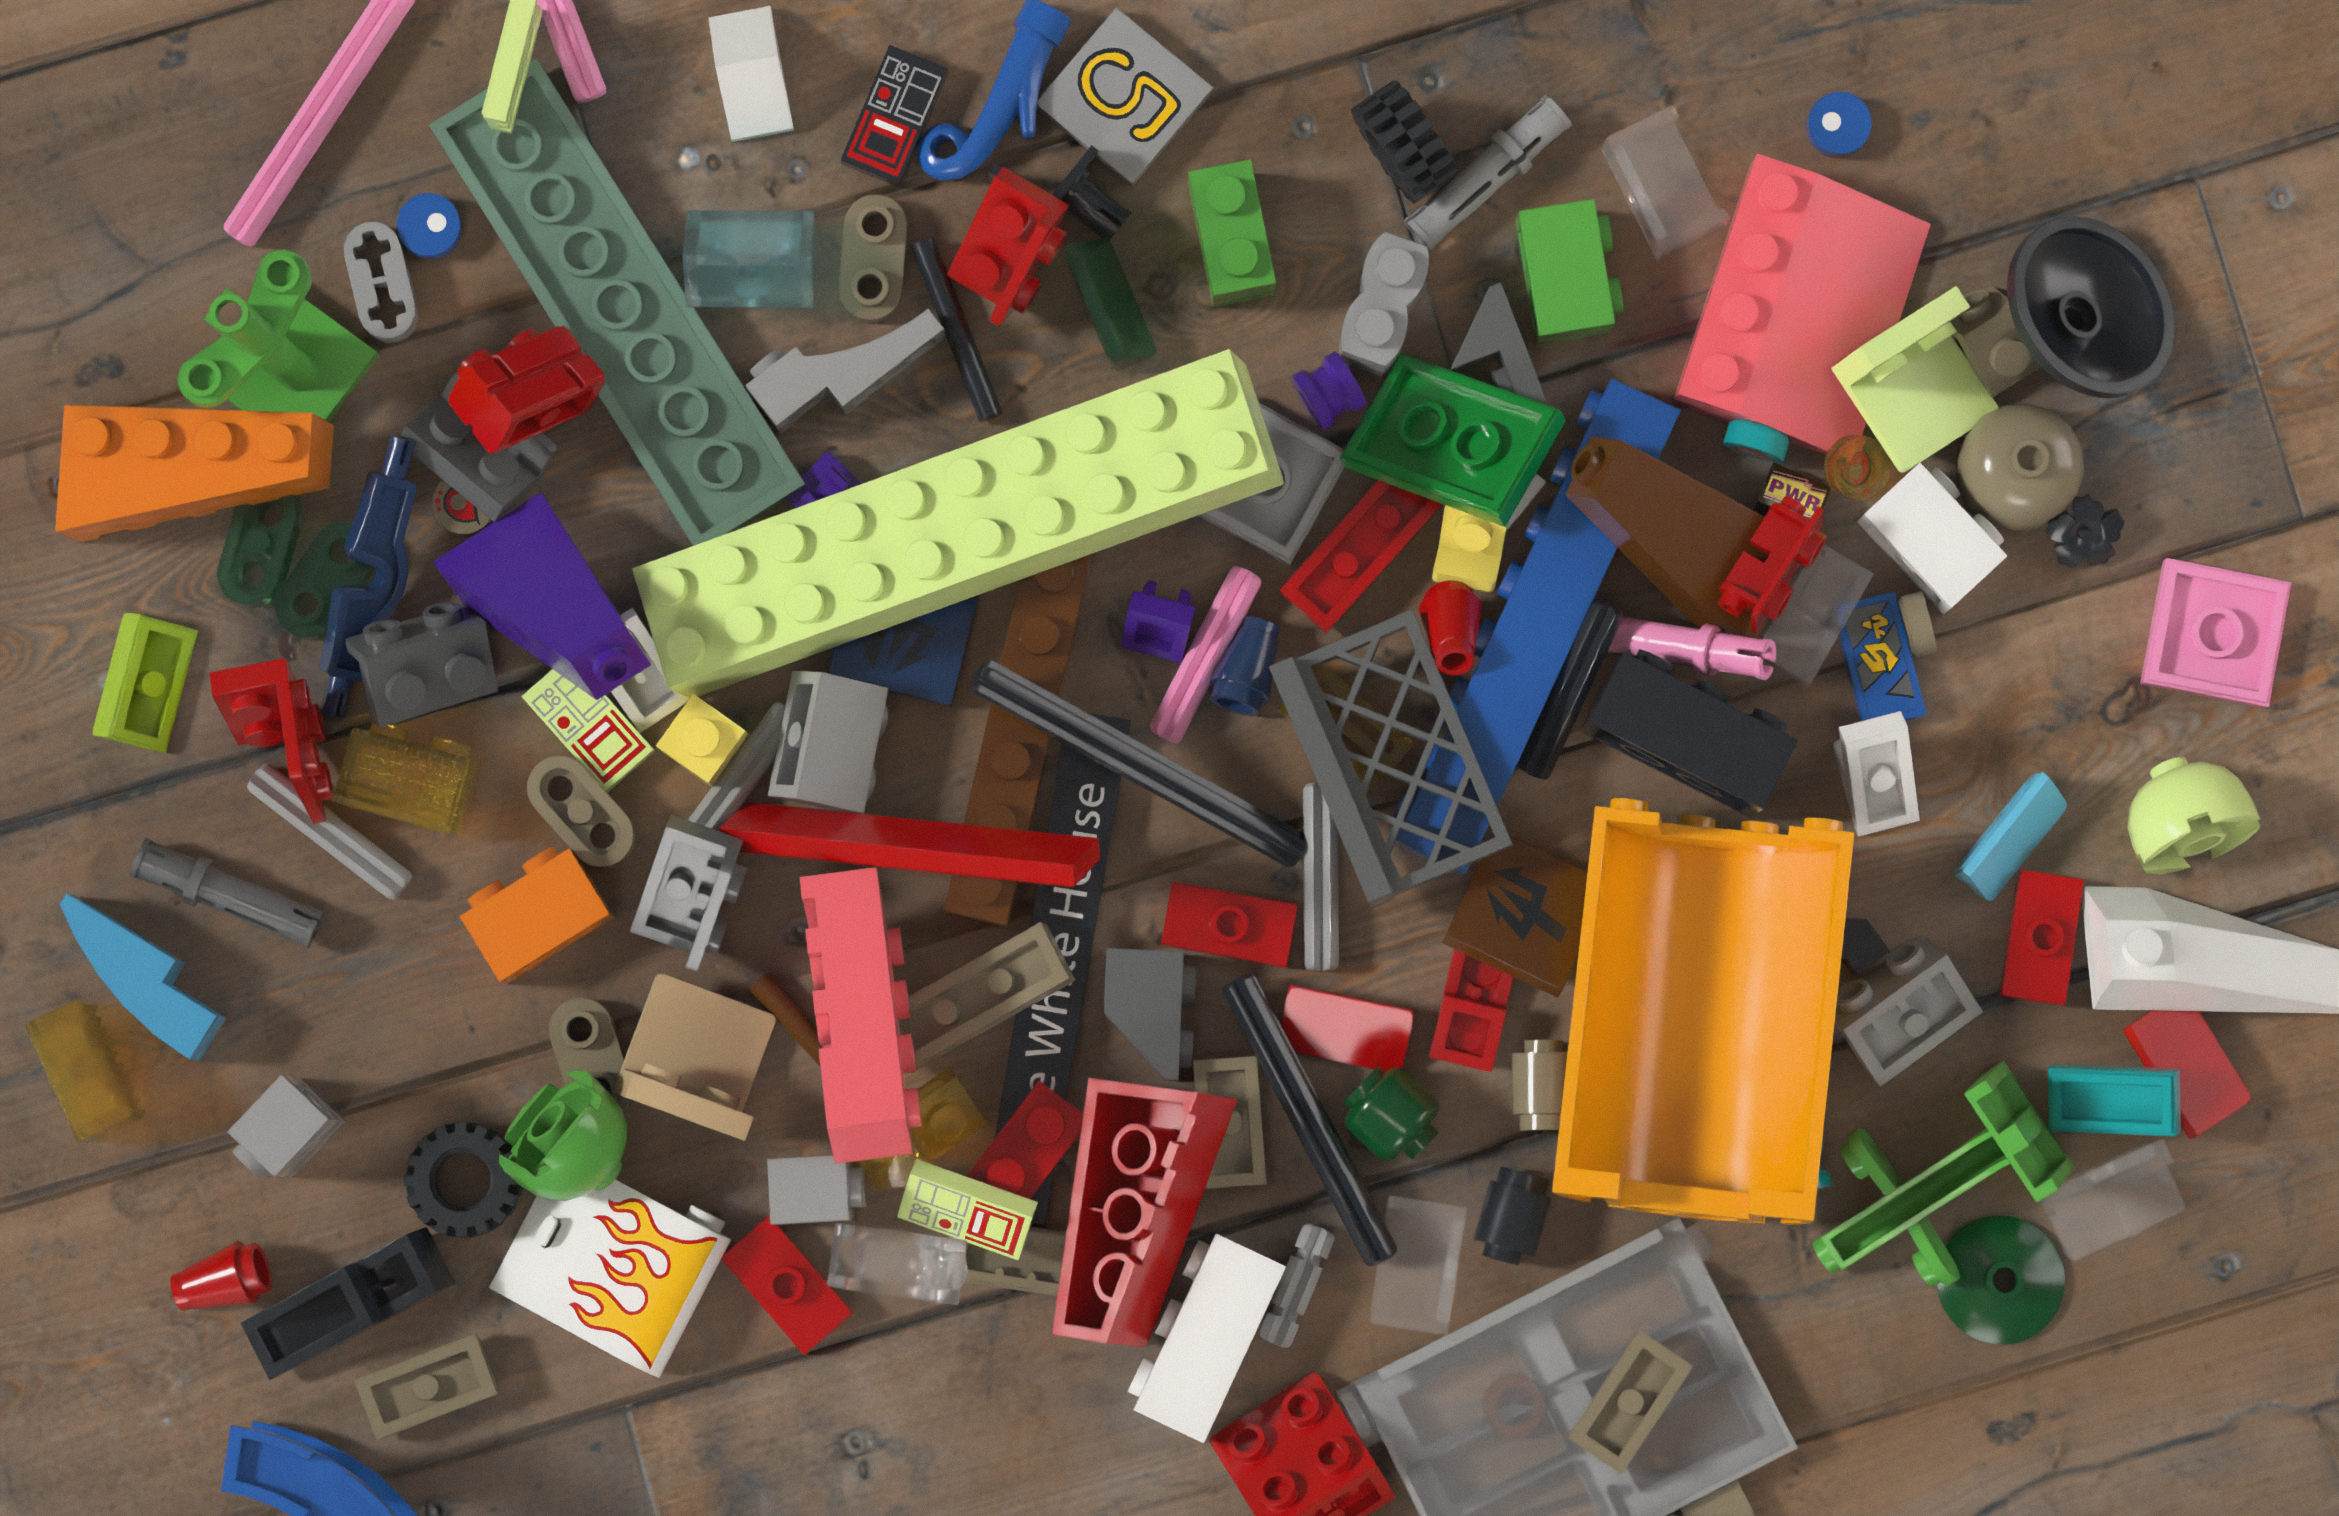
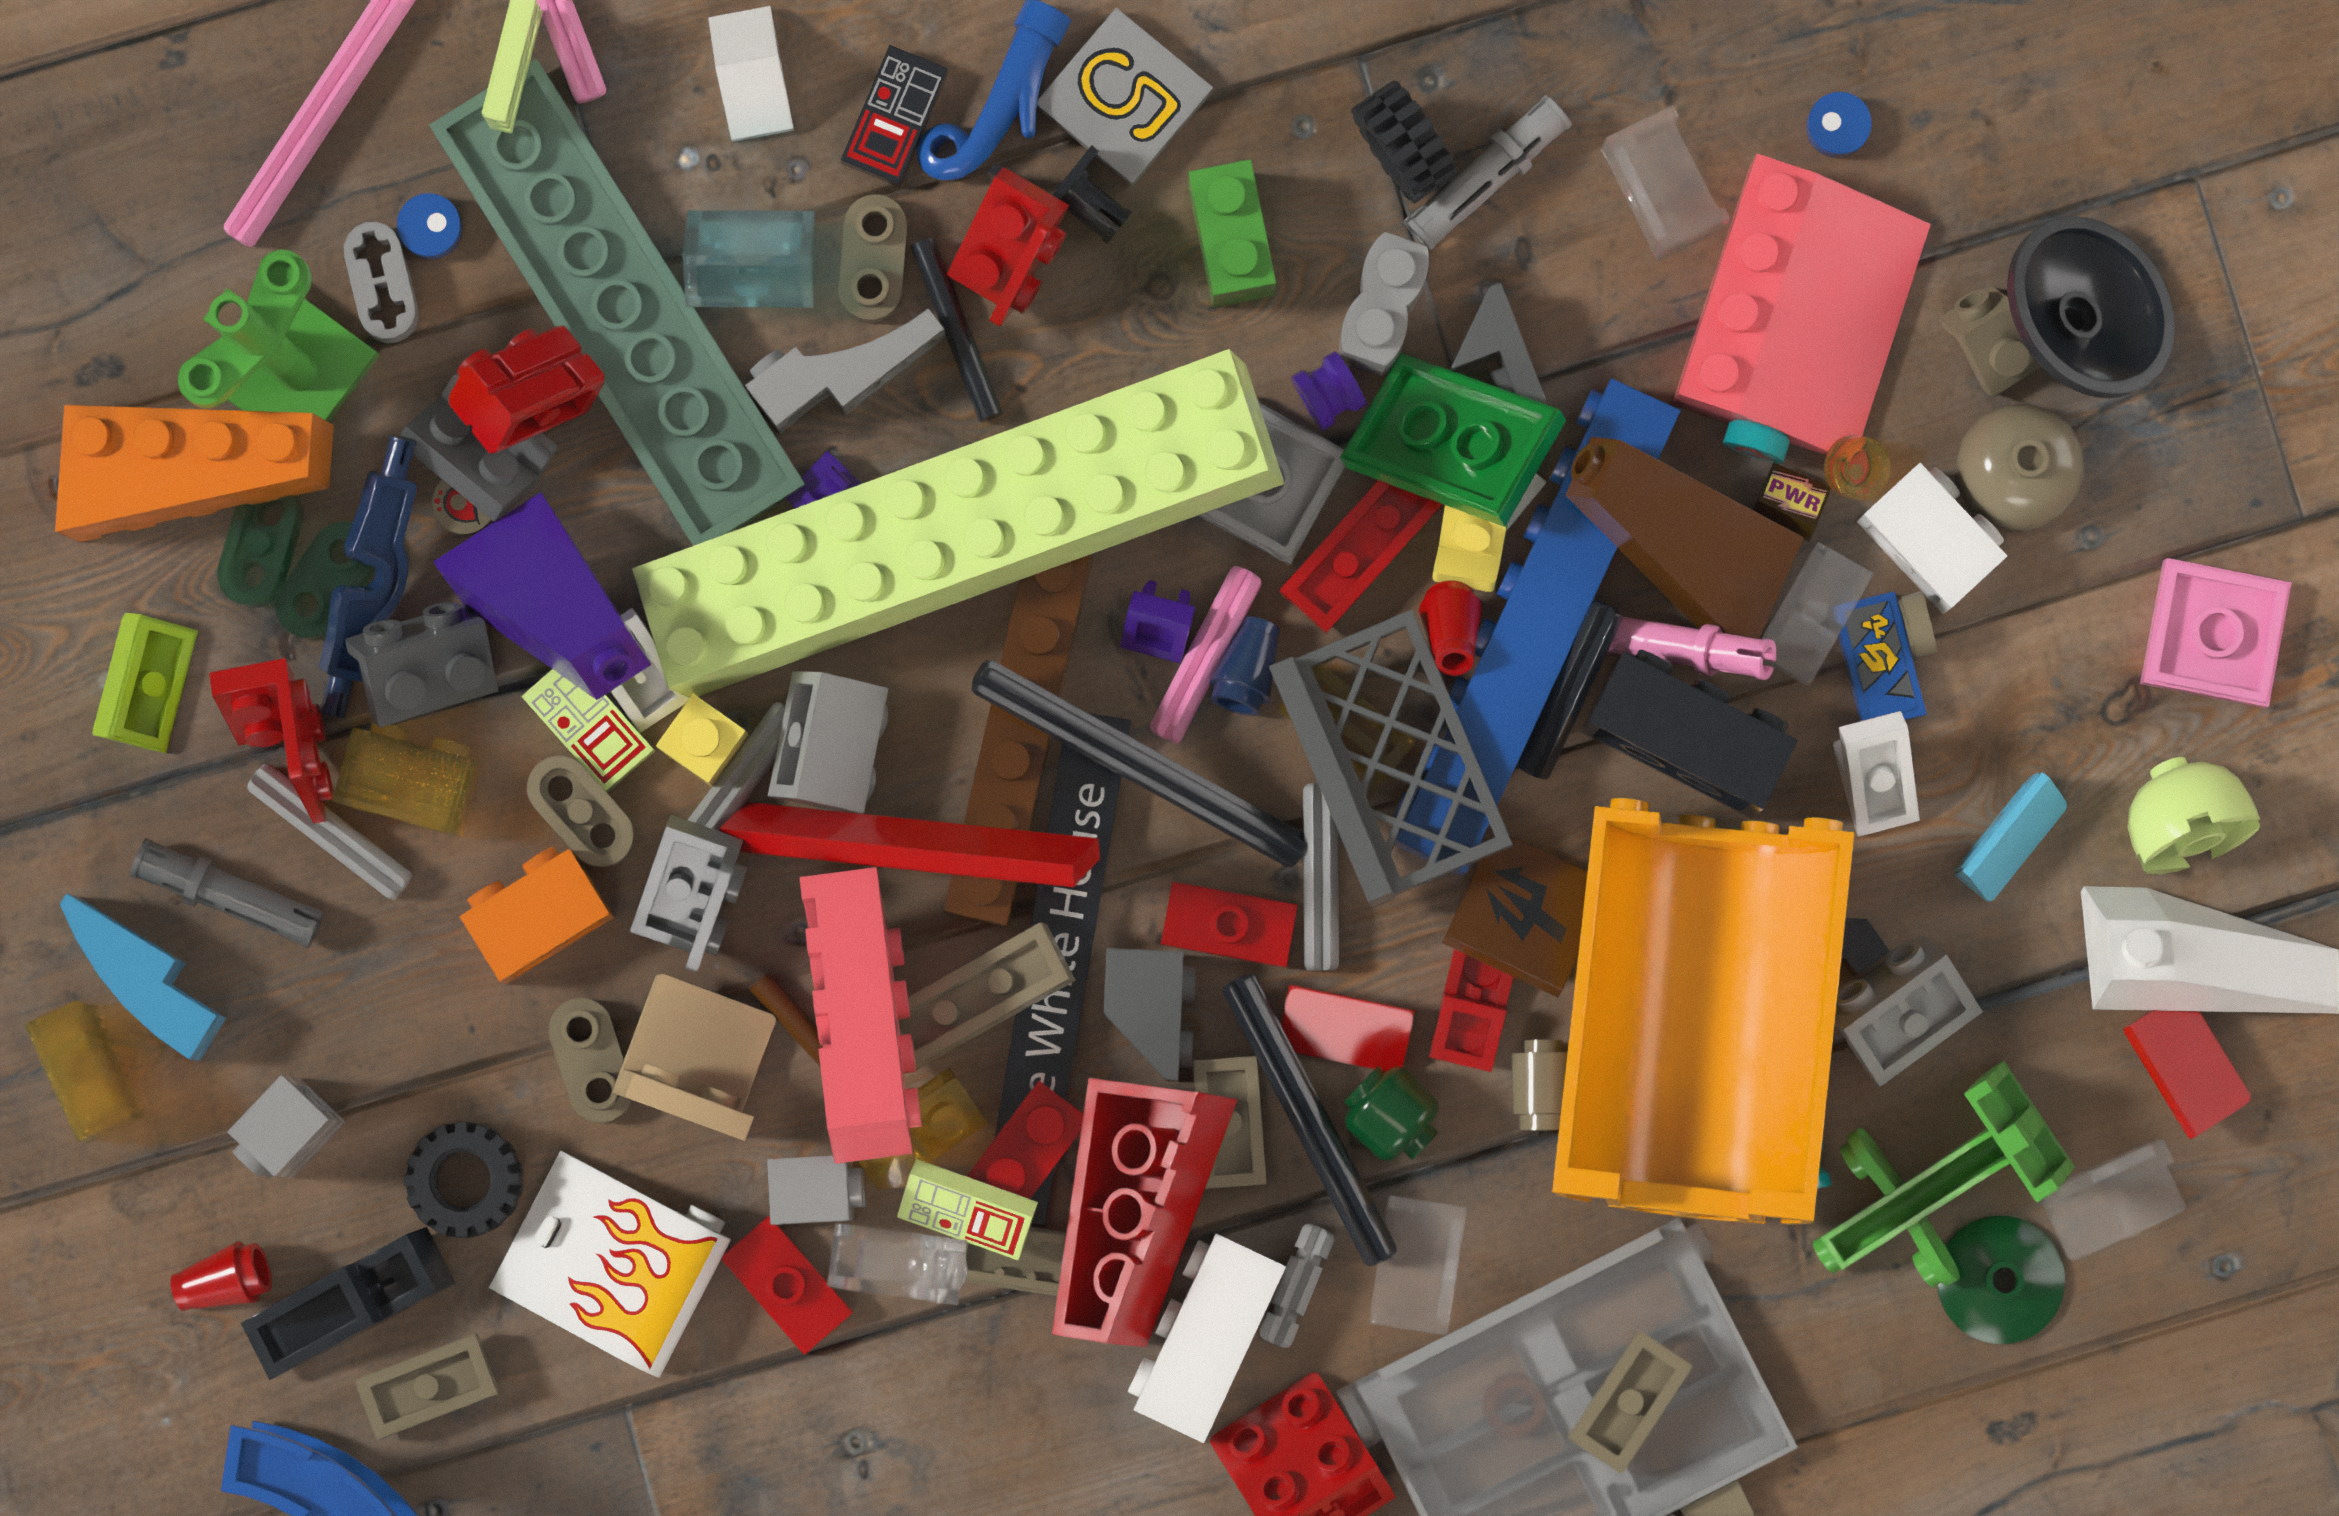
(567, 1140): bright green cylinder -> none
(913, 657): dark blue tile -> none
(1110, 303): clear green slope -> none
(1512, 1216): black brick -> none
(1567, 271): bright green brick -> none
(1764, 586): red hinge -> none
(1916, 383): yellowish green bracket -> none
(2041, 937): red plate -> none
(2086, 534): black plant -> none
(2114, 1099): teal tile -> none

